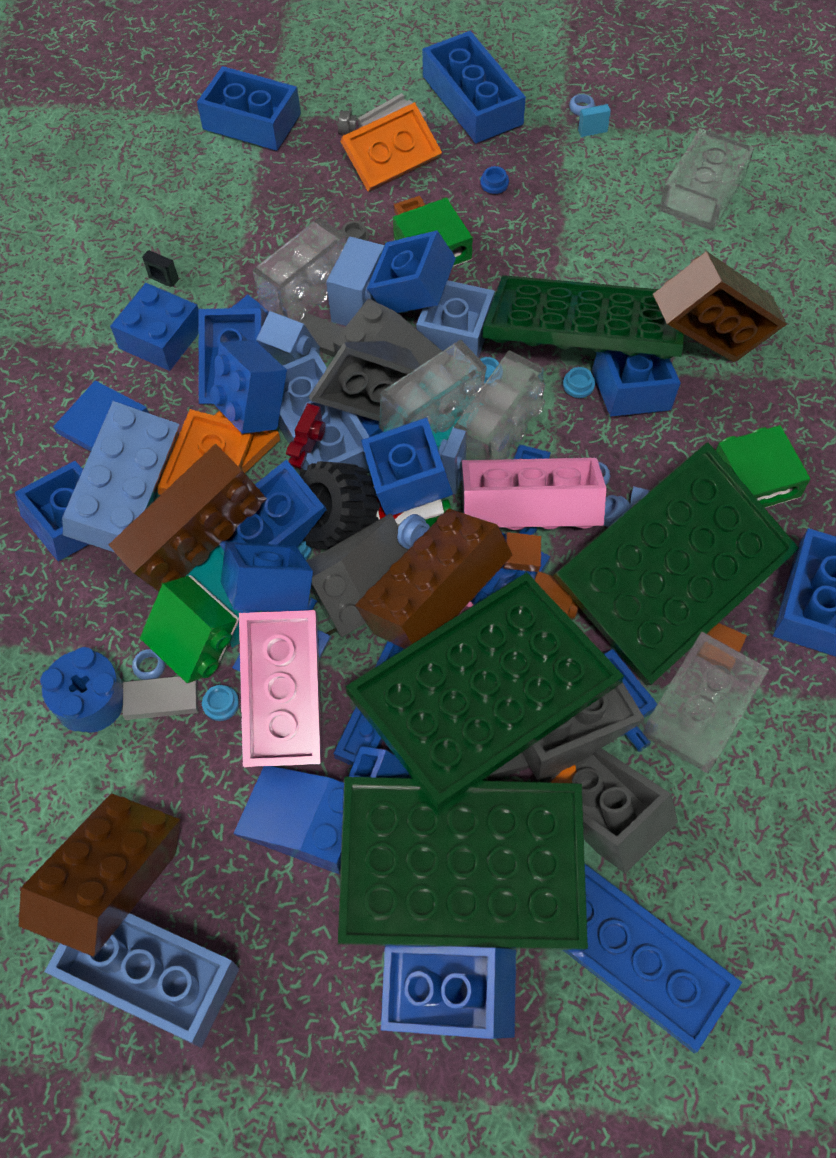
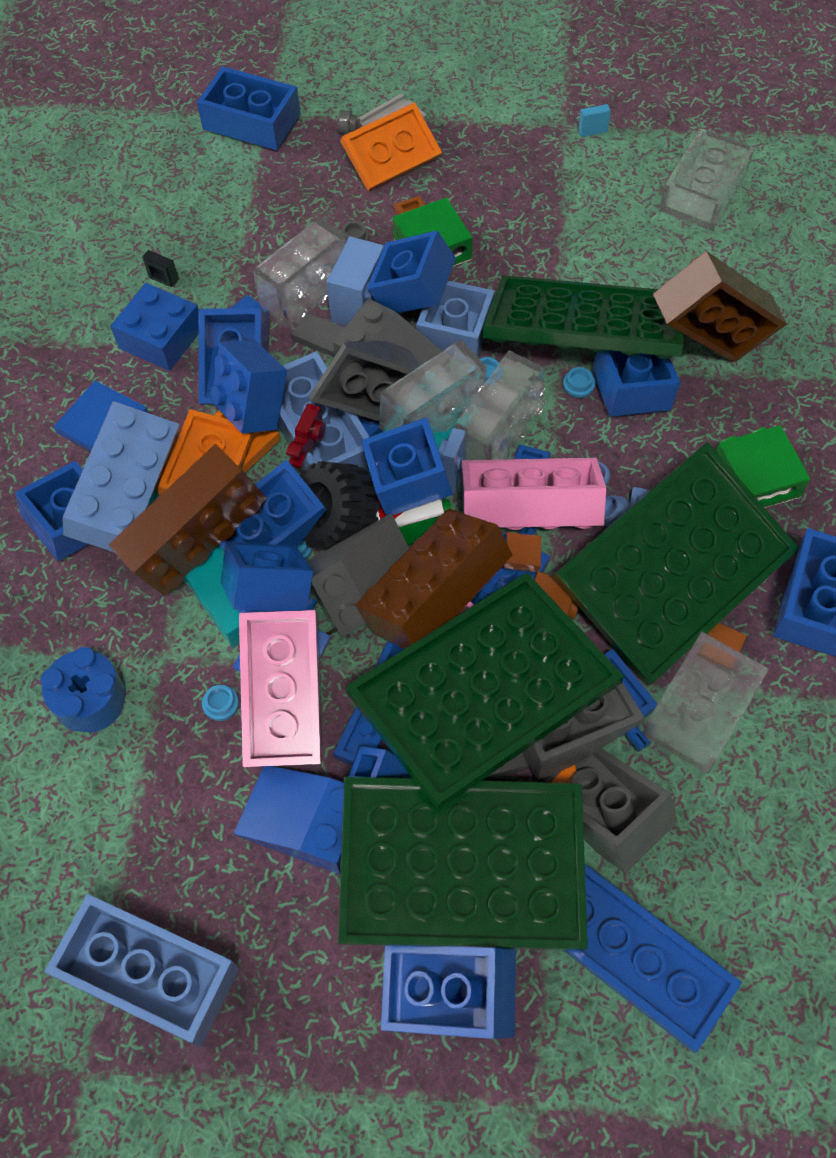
(98, 874): reddish brown brick -> none
(154, 674): medium blue piece -> none
(159, 698): light grey tile -> none
(189, 628): green piece -> none
(286, 338): medium blue brick -> none
(411, 529): medium blue plate -> none
(473, 86): blue brick -> none
(494, 180): blue plate -> none
(580, 98): medium blue piece -> none

